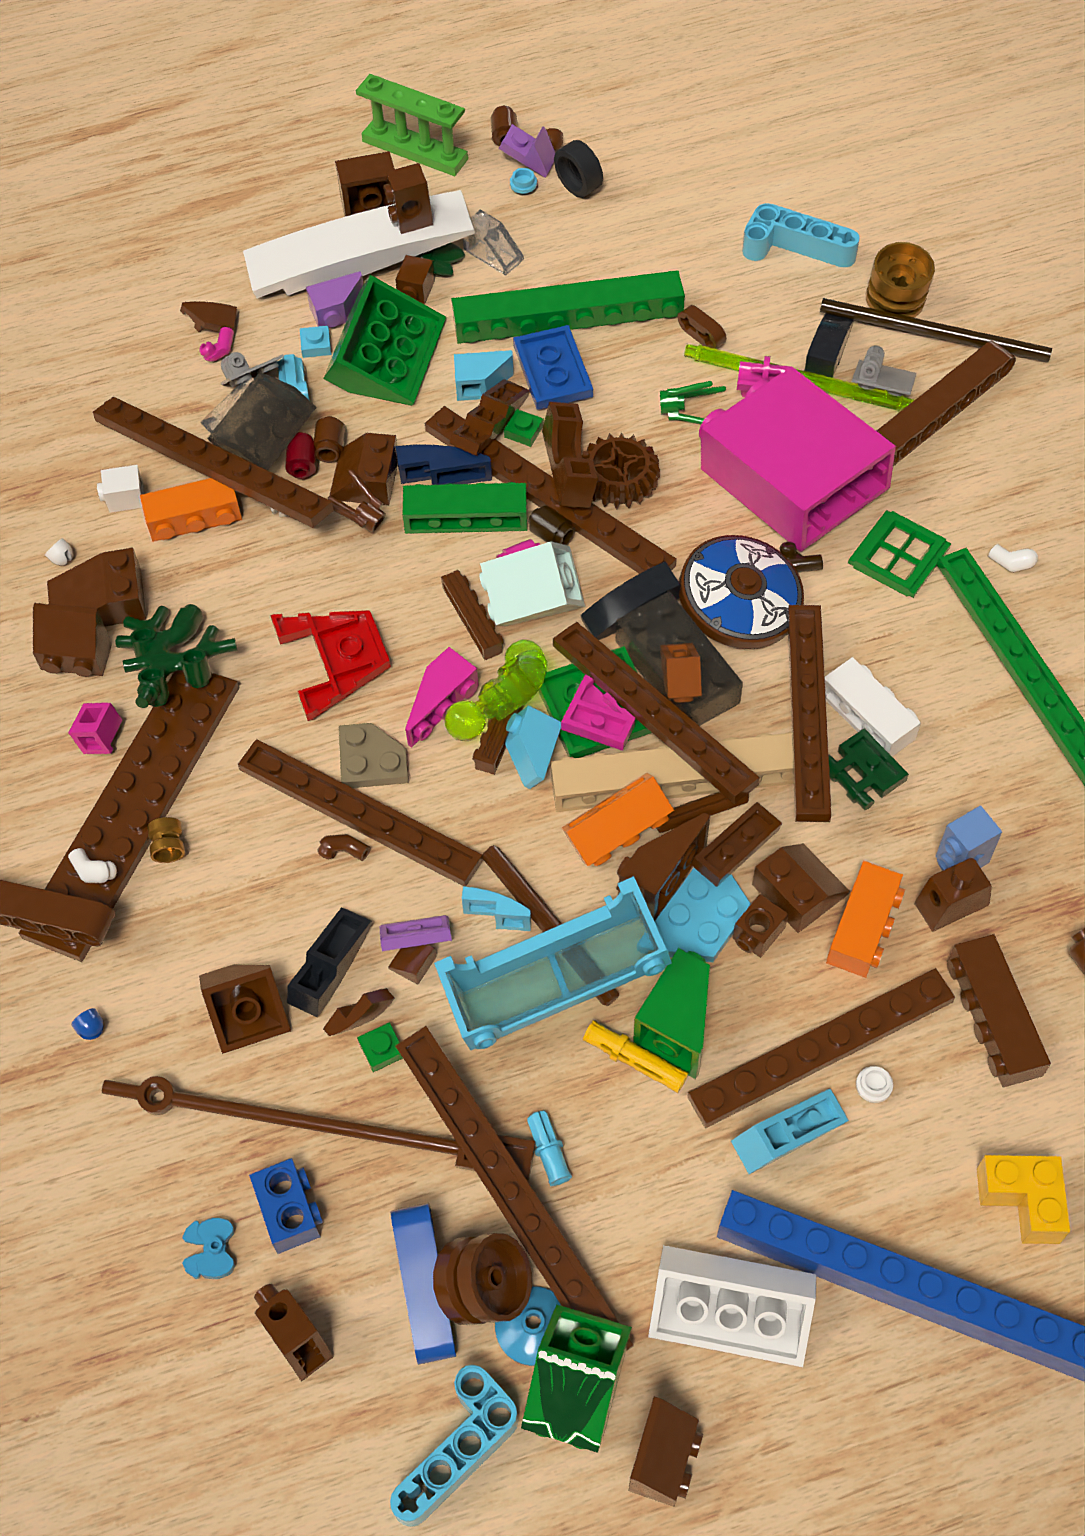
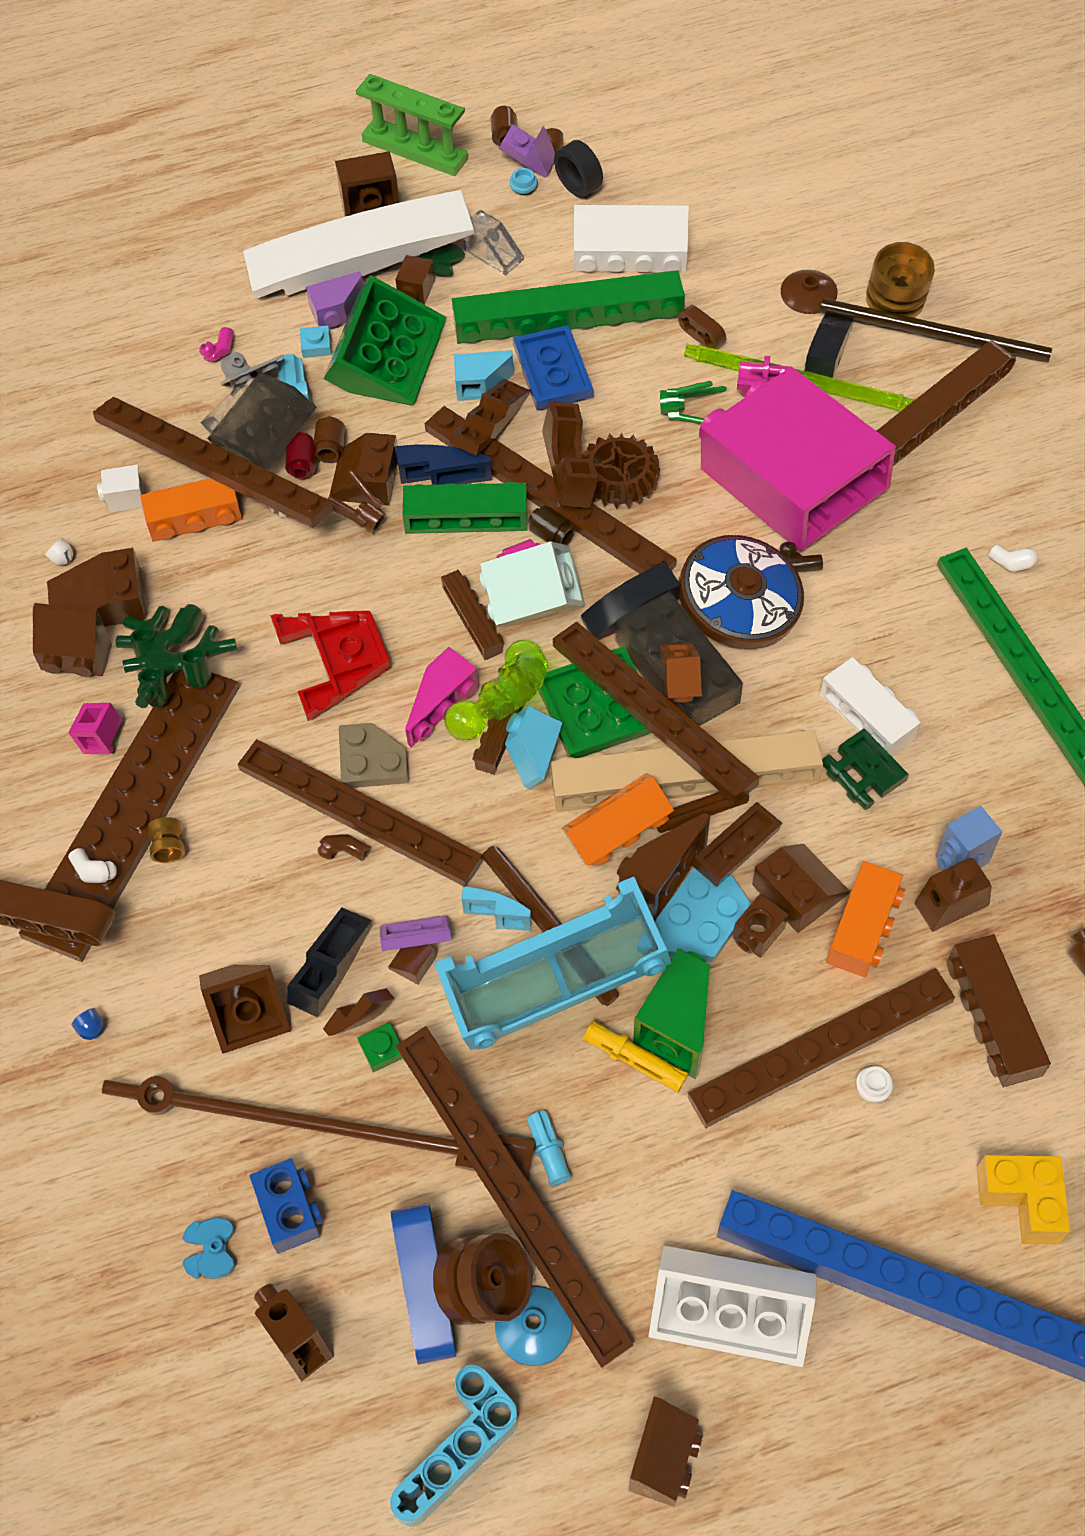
(210, 315): reddish brown slope -> none
(409, 198): reddish brown brick -> none
(523, 427): green plate -> none
(575, 1378): slope -> none
(597, 716): dark pink wing -> none
(630, 238): none -> white slope
(788, 1130): medium azure slope -> none
(798, 234): medium azure beam -> none
(806, 289): none -> reddish brown dish
(808, 715): reddish brown plate -> none
(873, 374): light grey hinge -> none
(876, 538): green piece -> none

